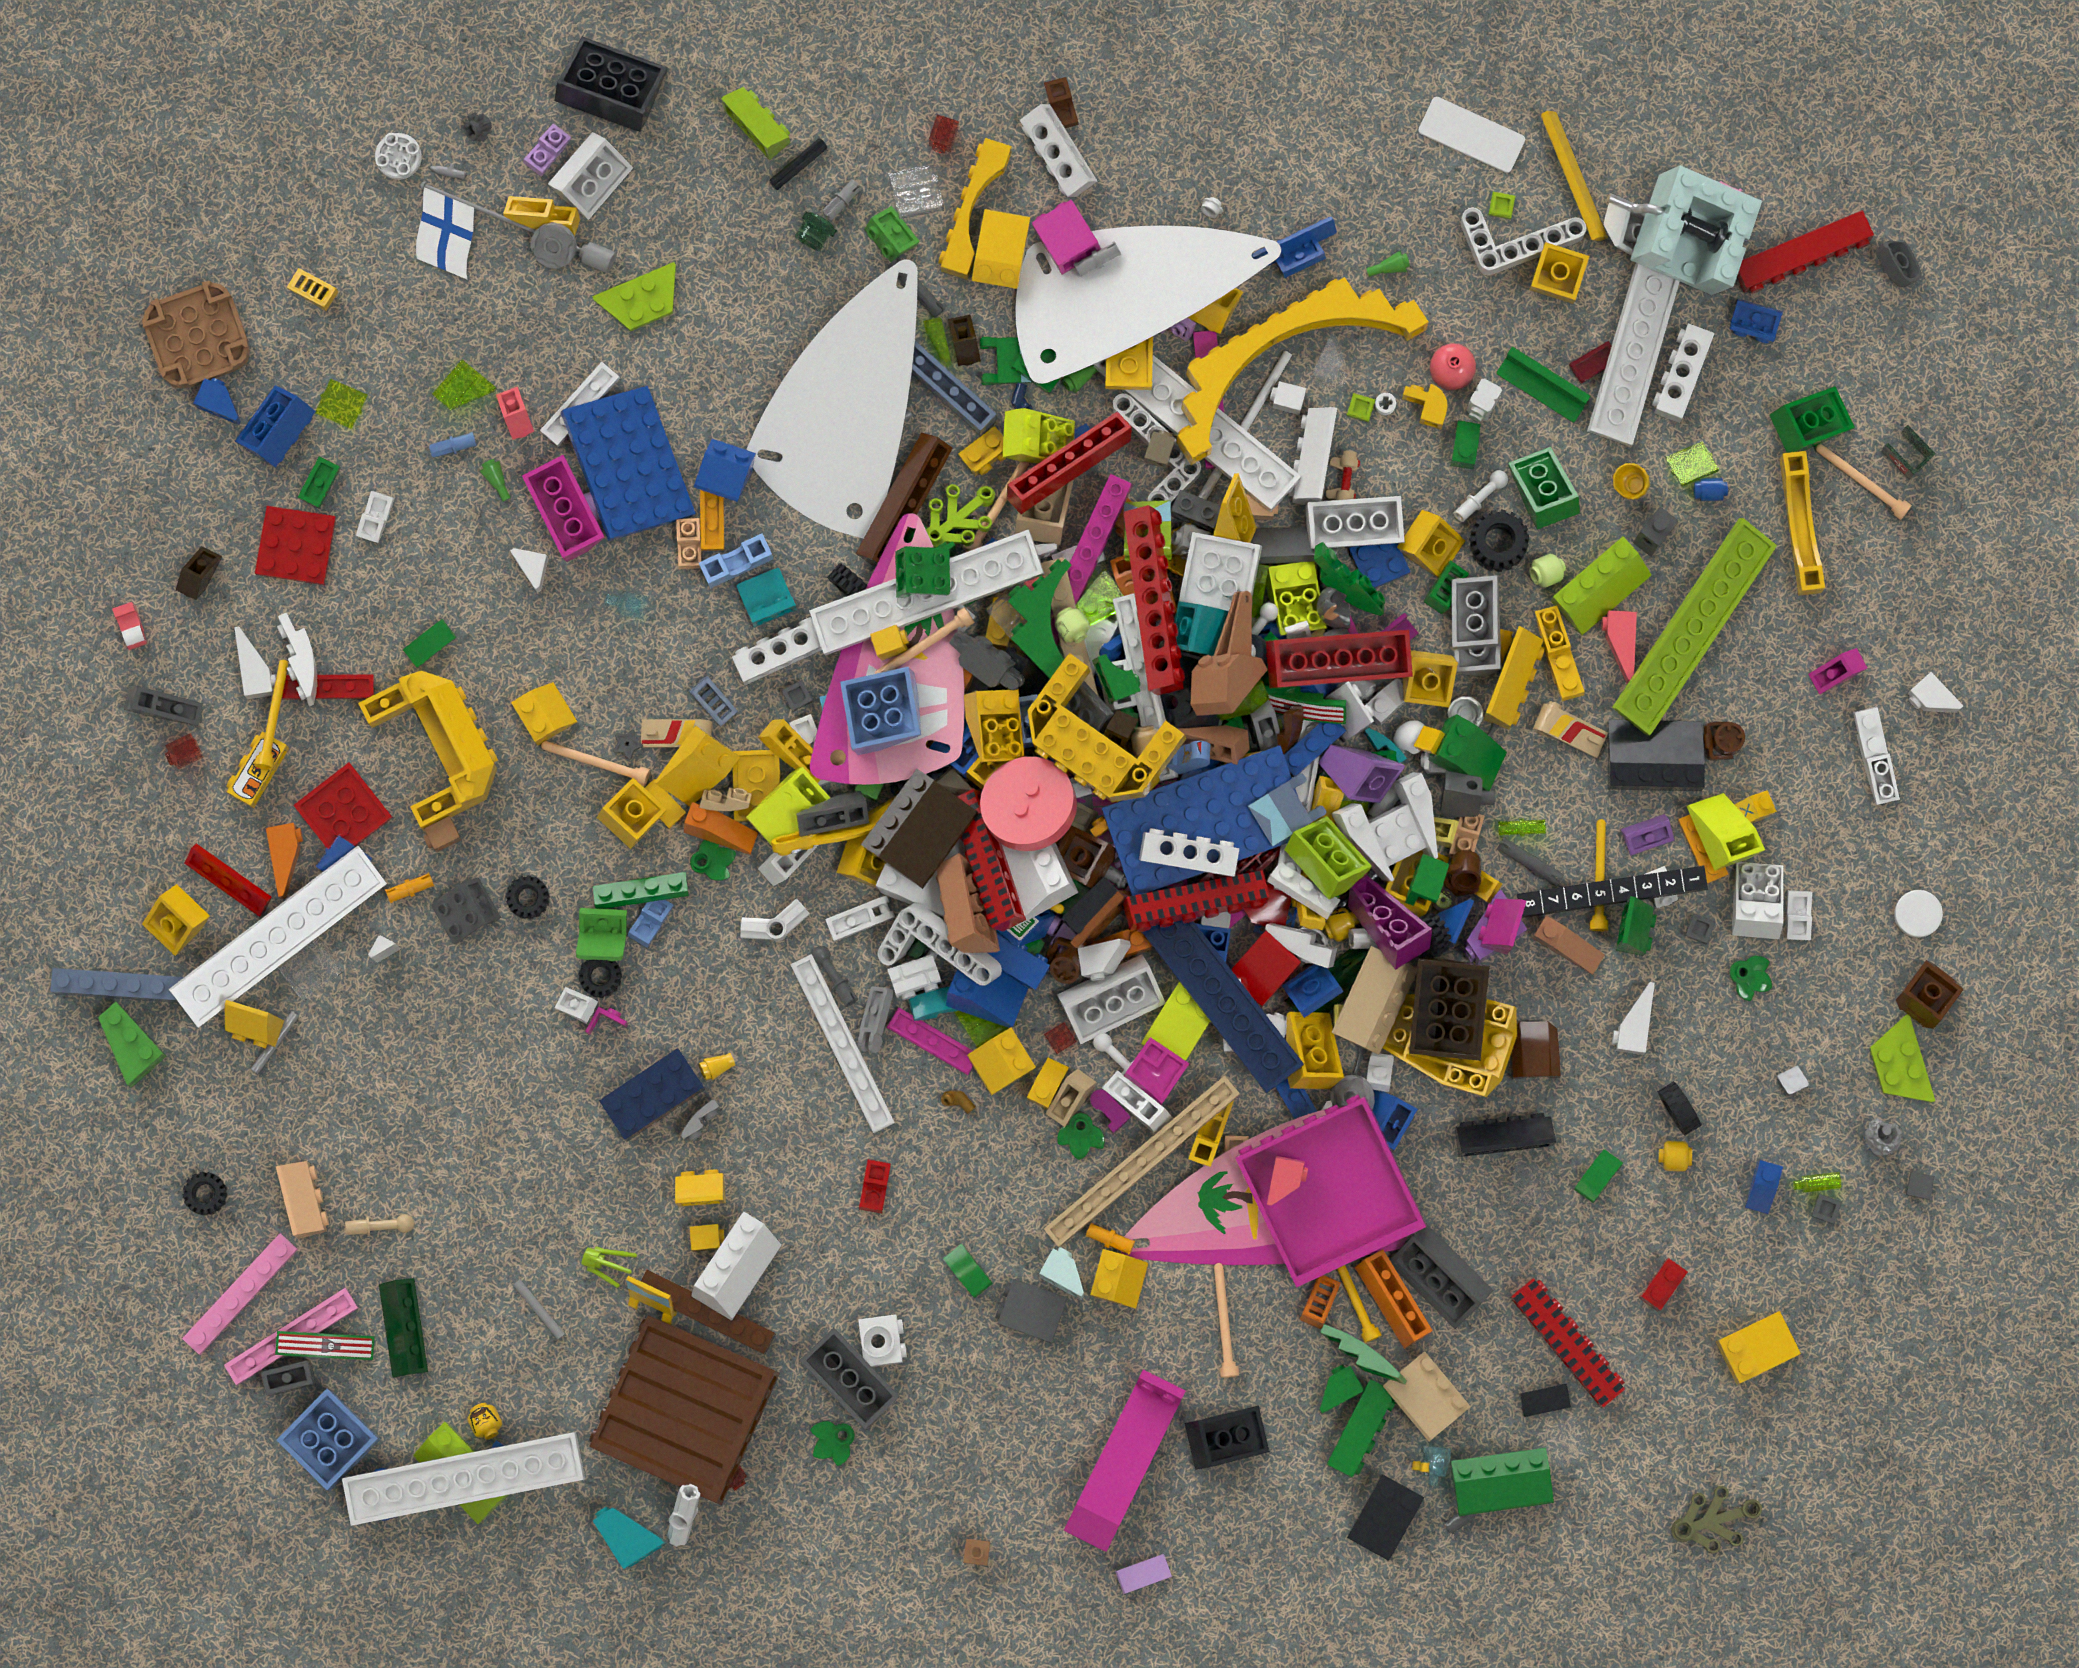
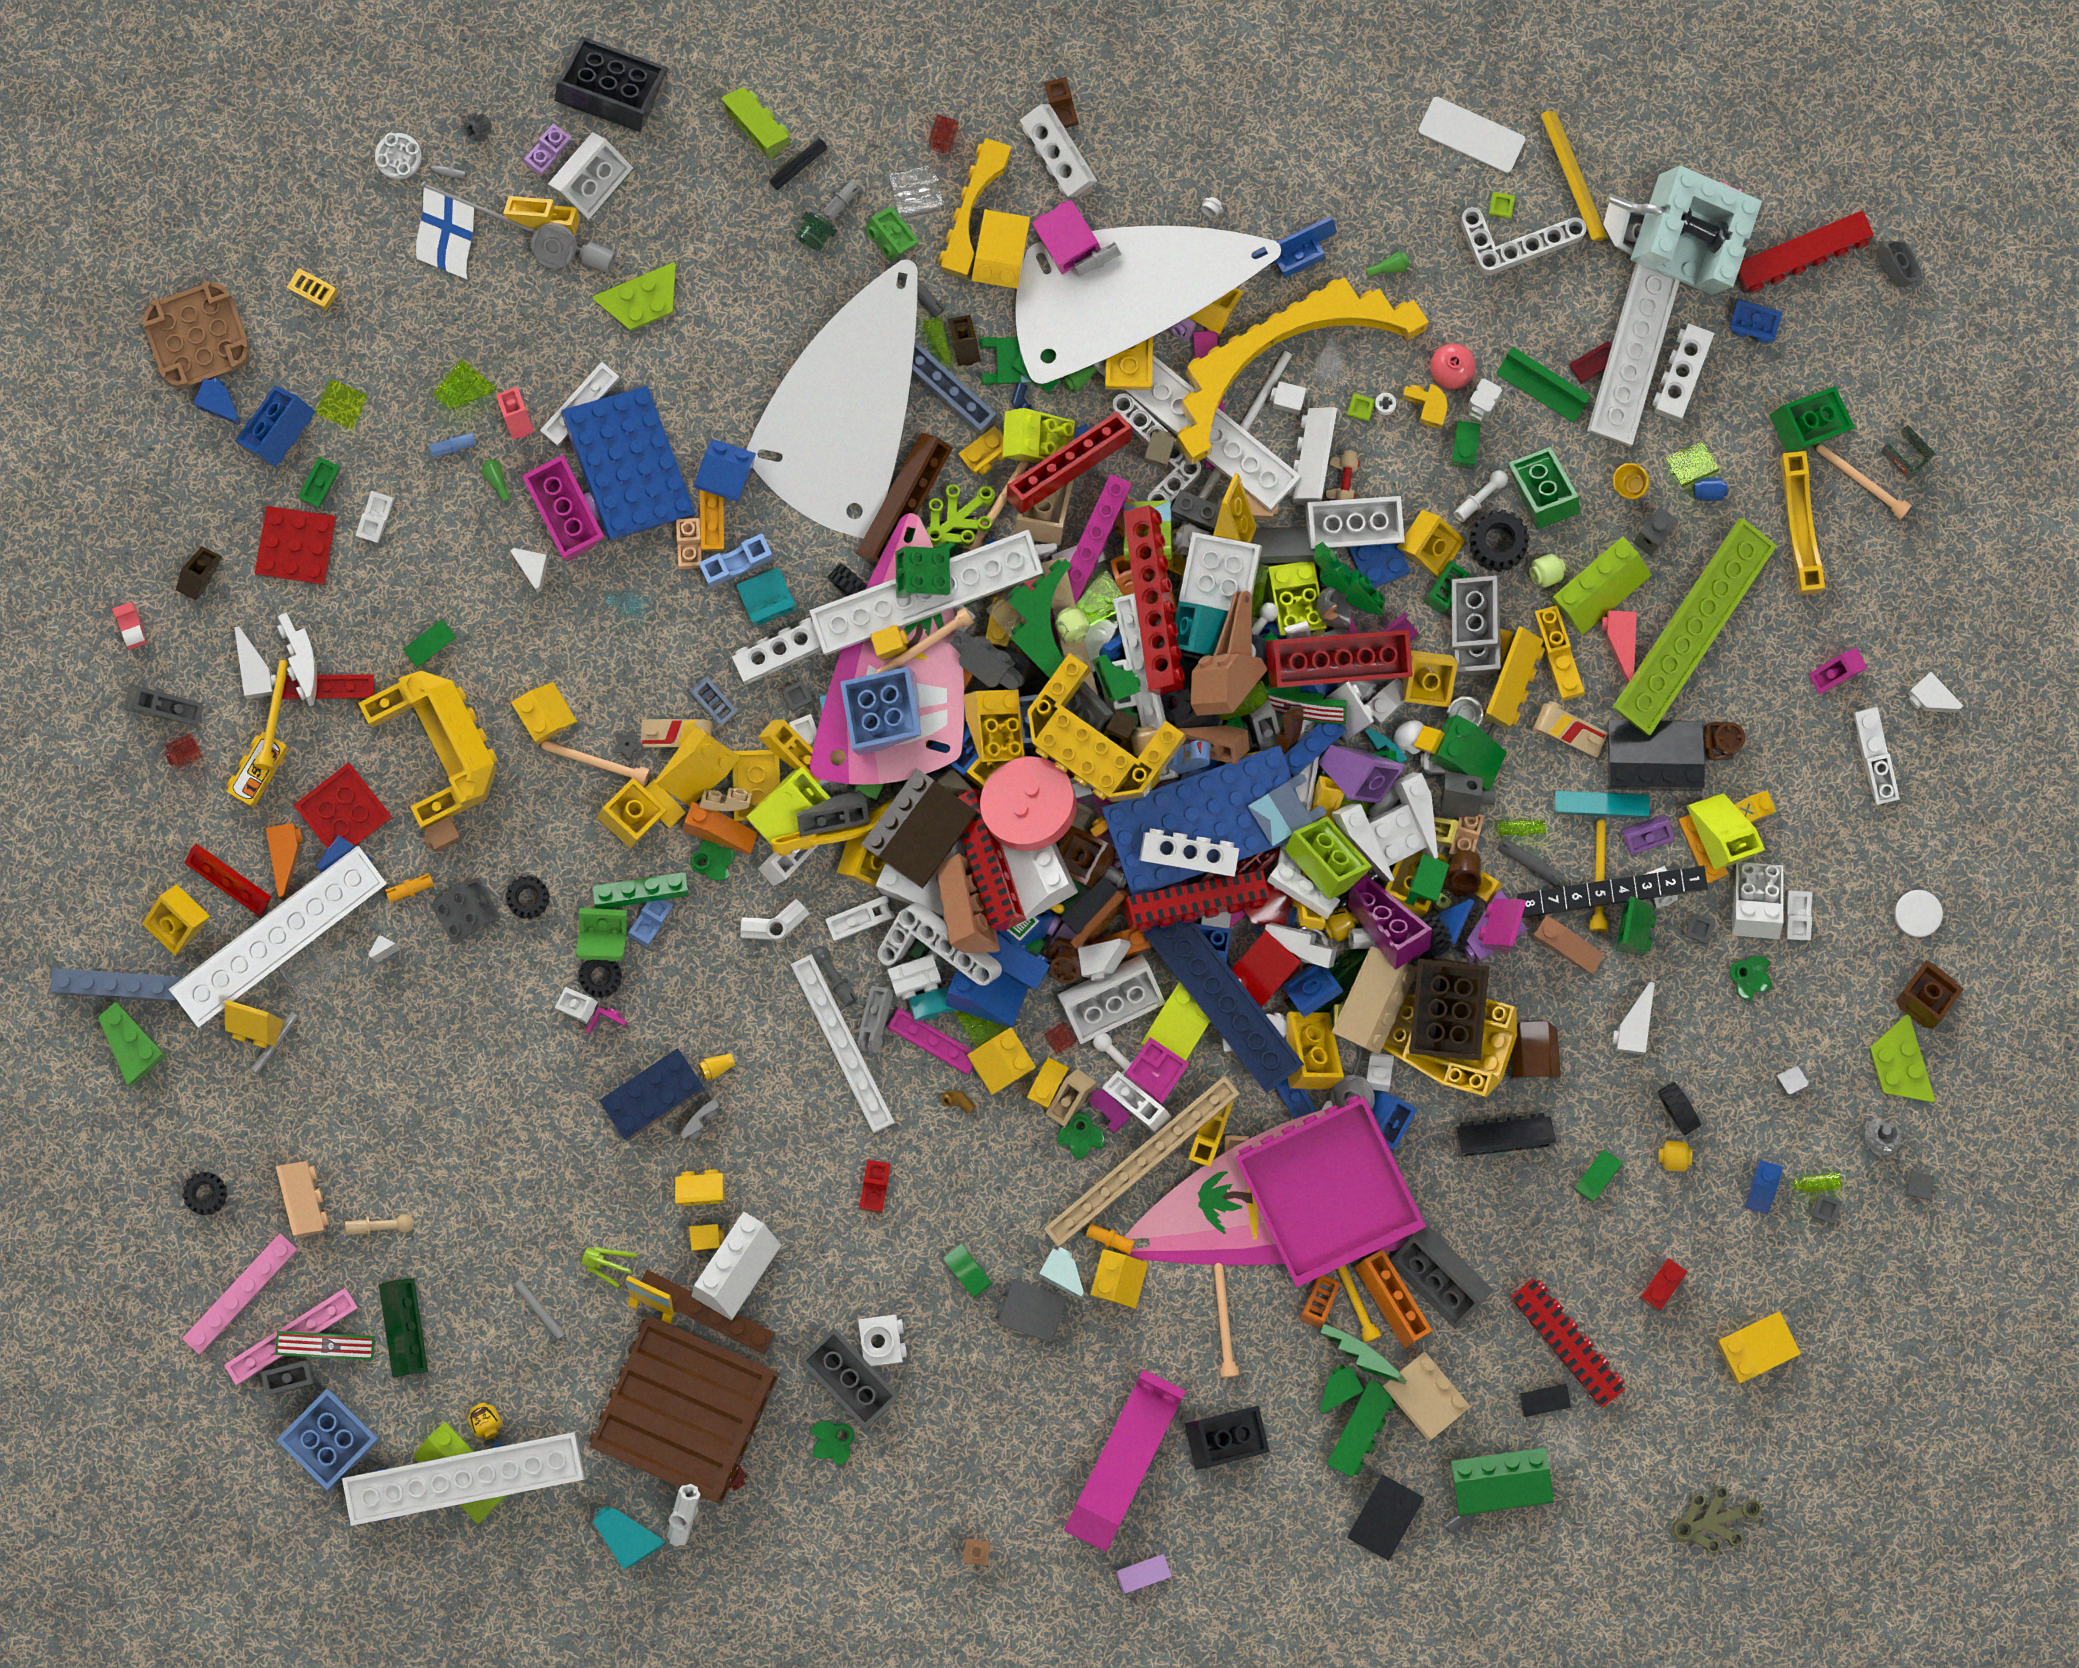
(1286, 1178): coral slope -> none
(1434, 1464): clear light blue piece -> none
(1559, 273): yellow slope -> none
(1601, 804): none -> teal slope

